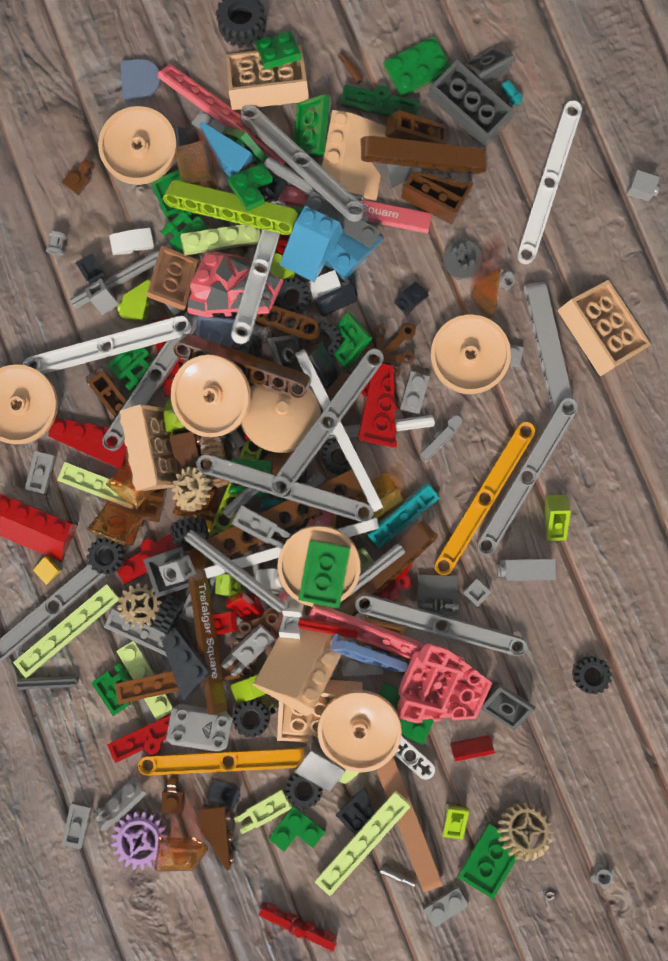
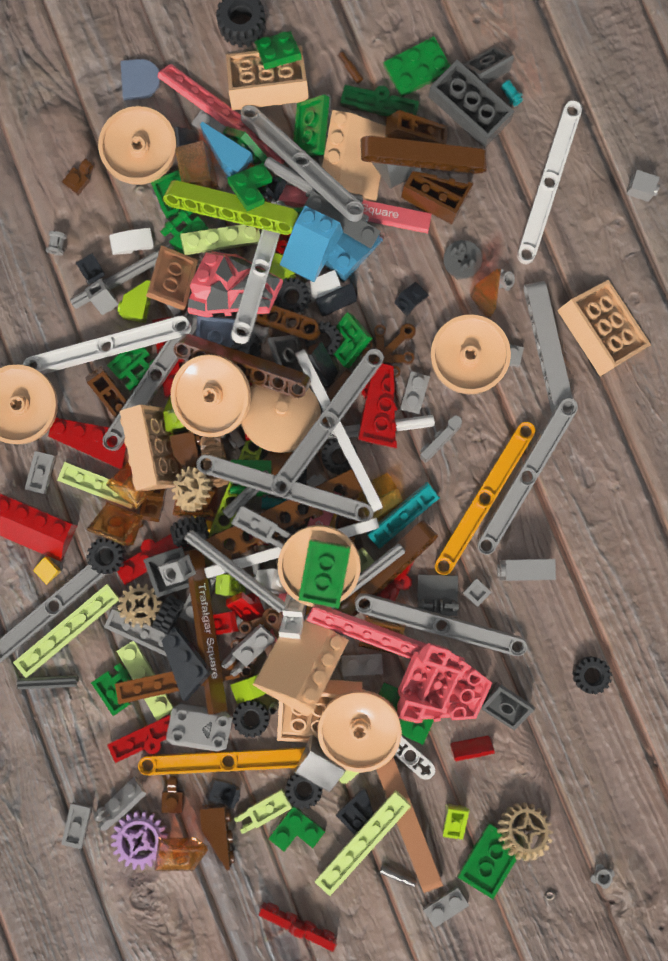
(328, 627): red axle -> none
(367, 655): medium blue hinge -> none
(557, 517): lime slope -> none

